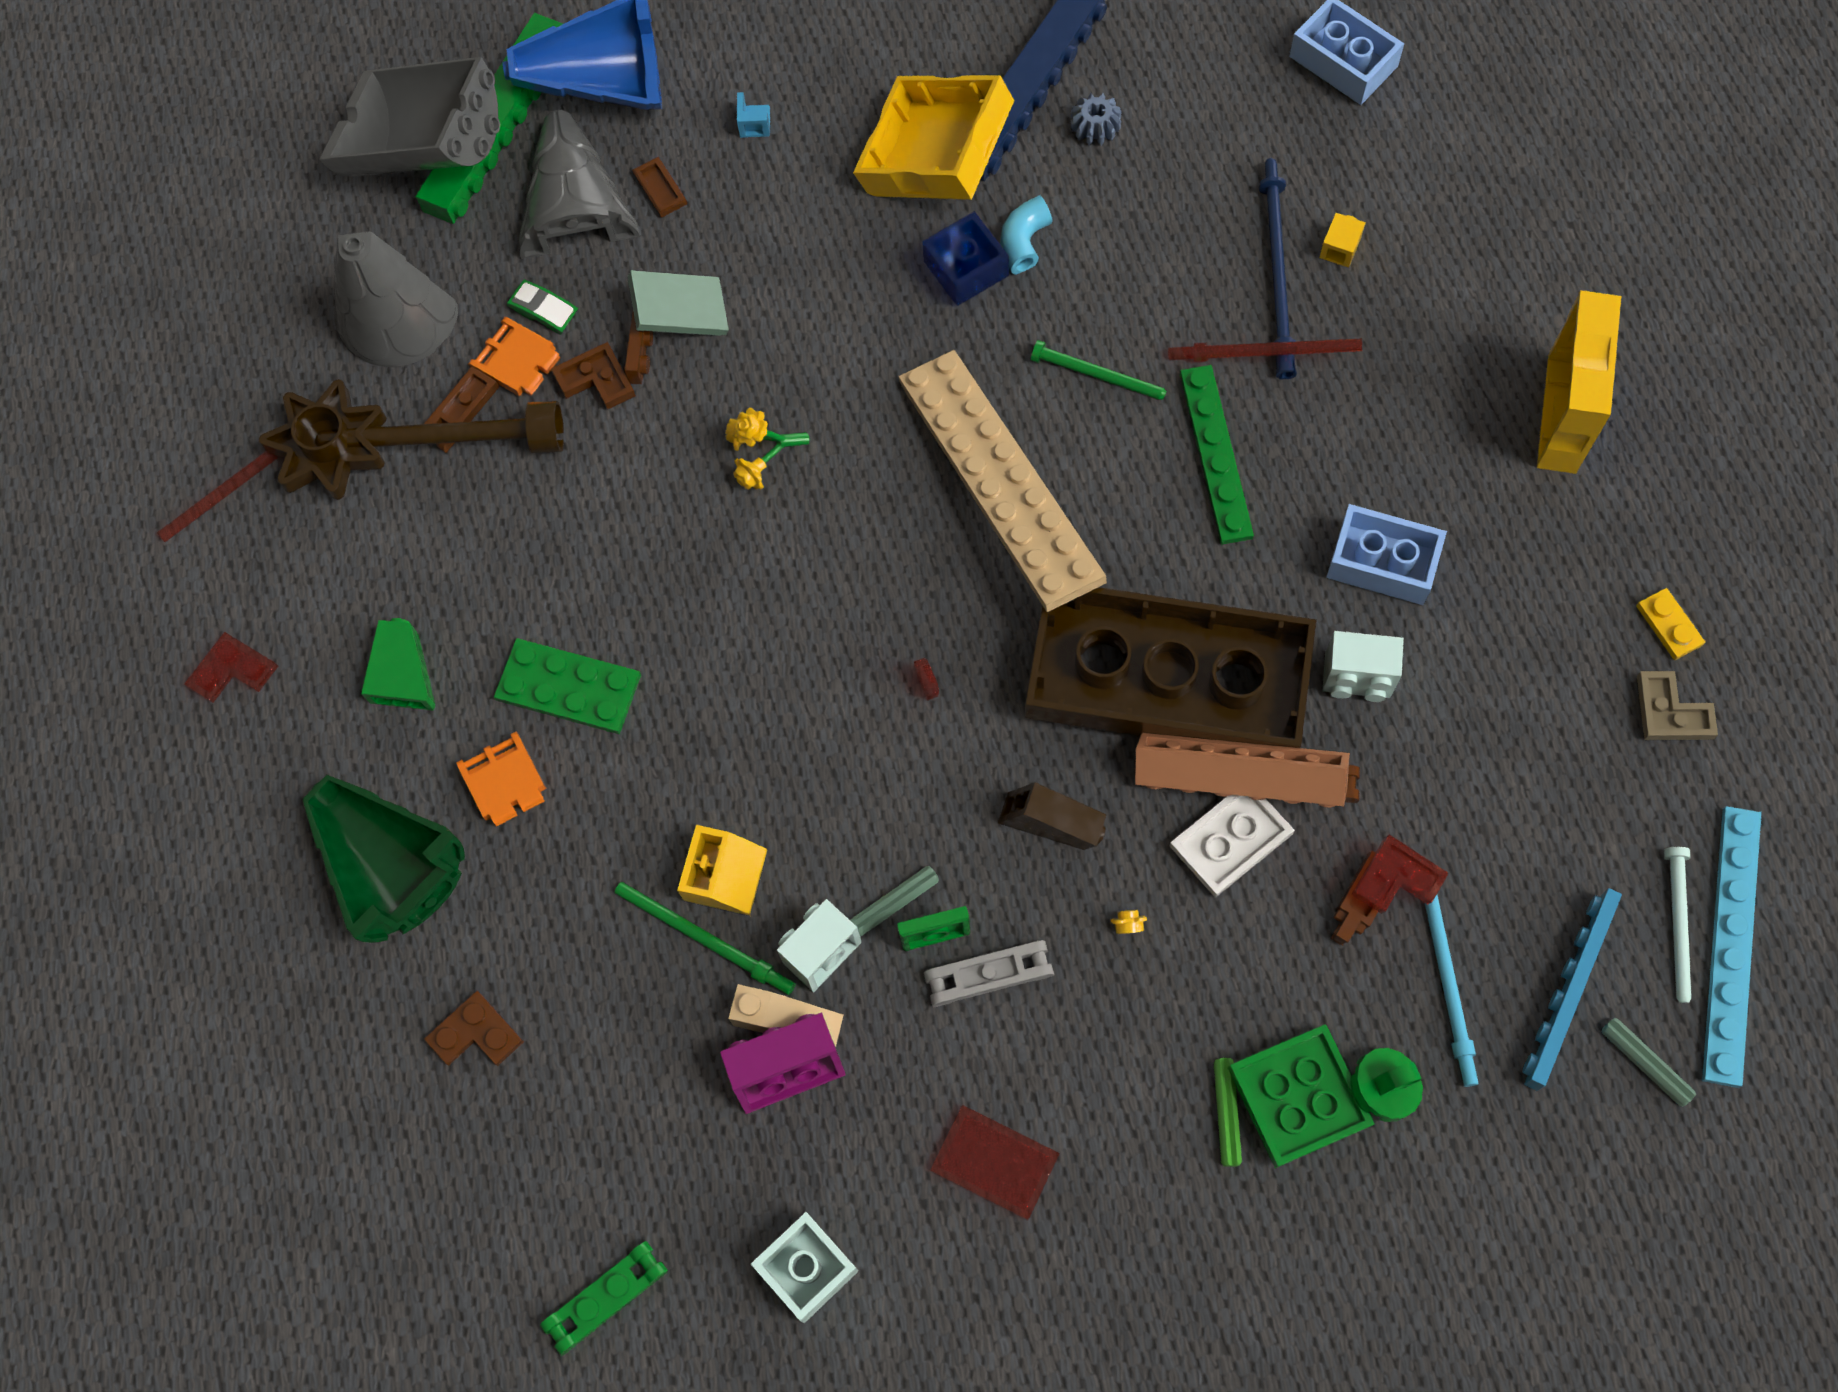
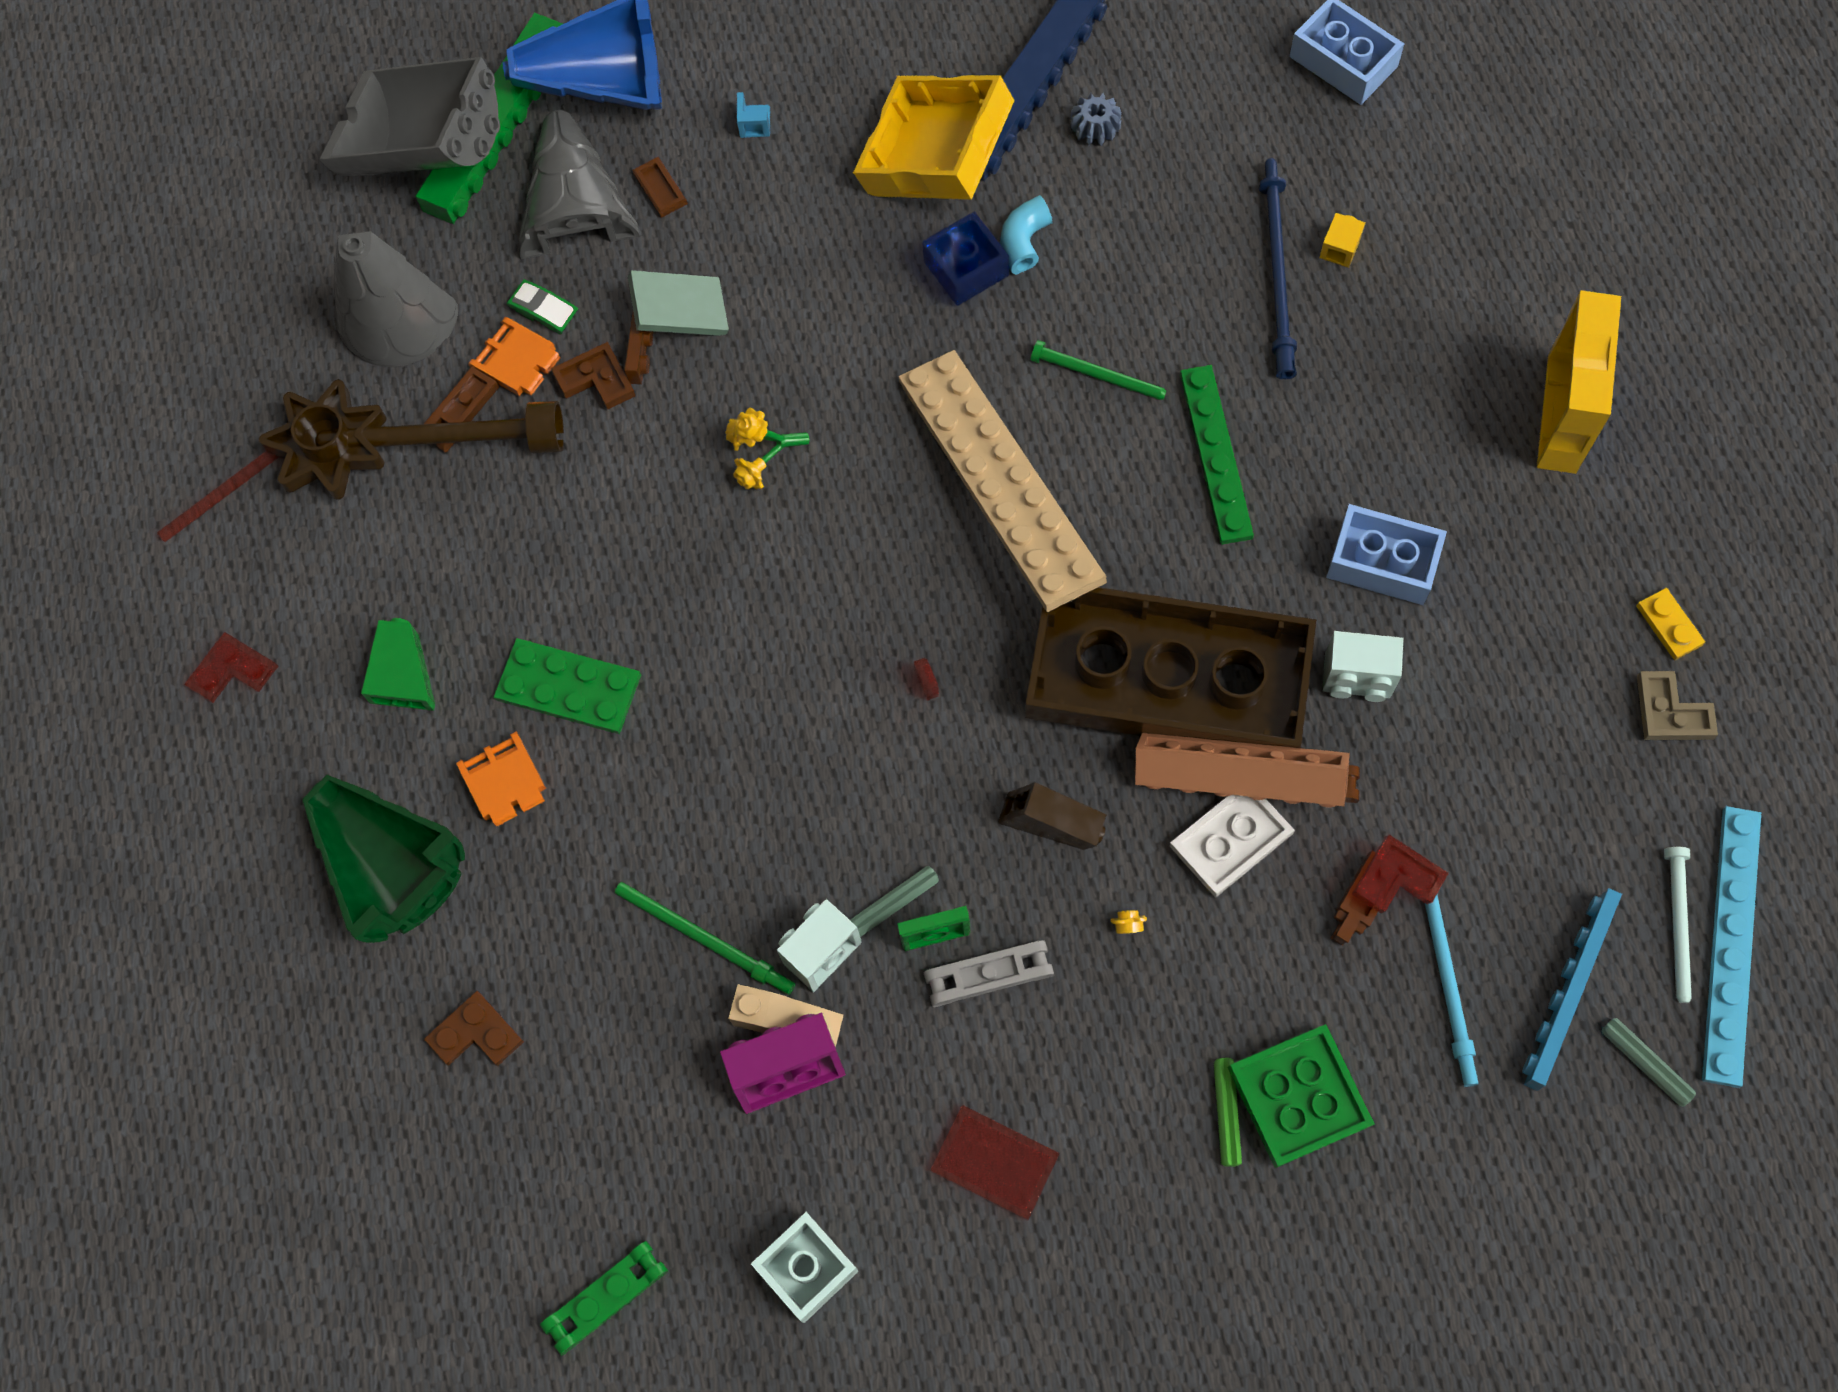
(721, 870): yellow slope -> none
(1201, 351): clear red bar -> none
(1387, 1084): green tile -> none

